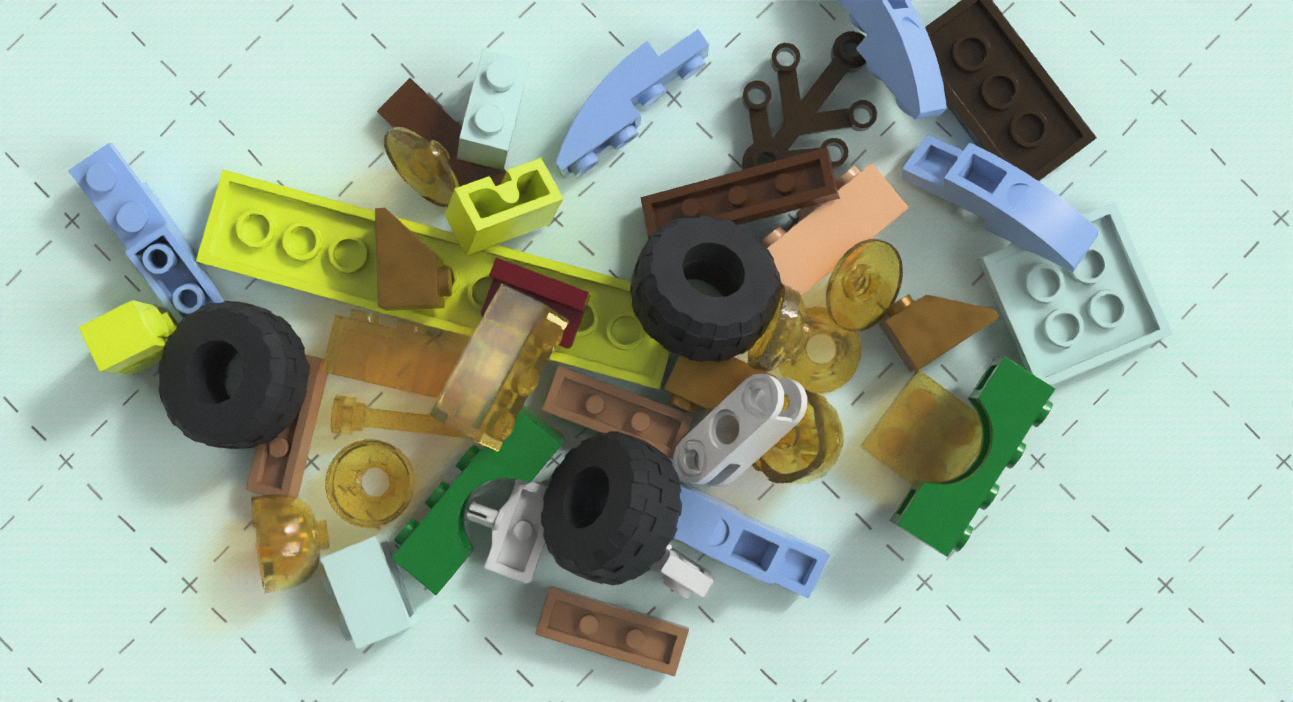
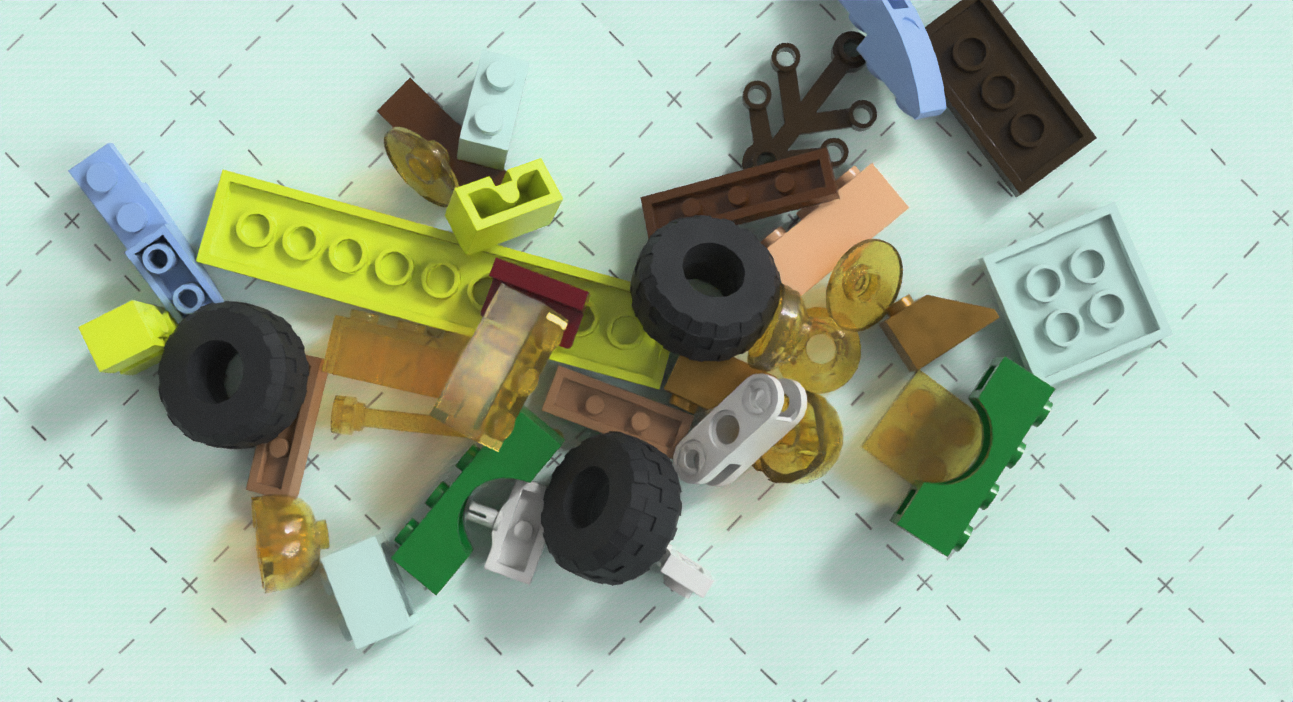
(345, 486): clear yellow piece -> none
(407, 269): pearl gold slope -> none
(610, 110): light blue slope -> none
(612, 631): medium nougat plate -> none
(748, 543): light blue slope -> none
(1004, 196): light blue slope -> none

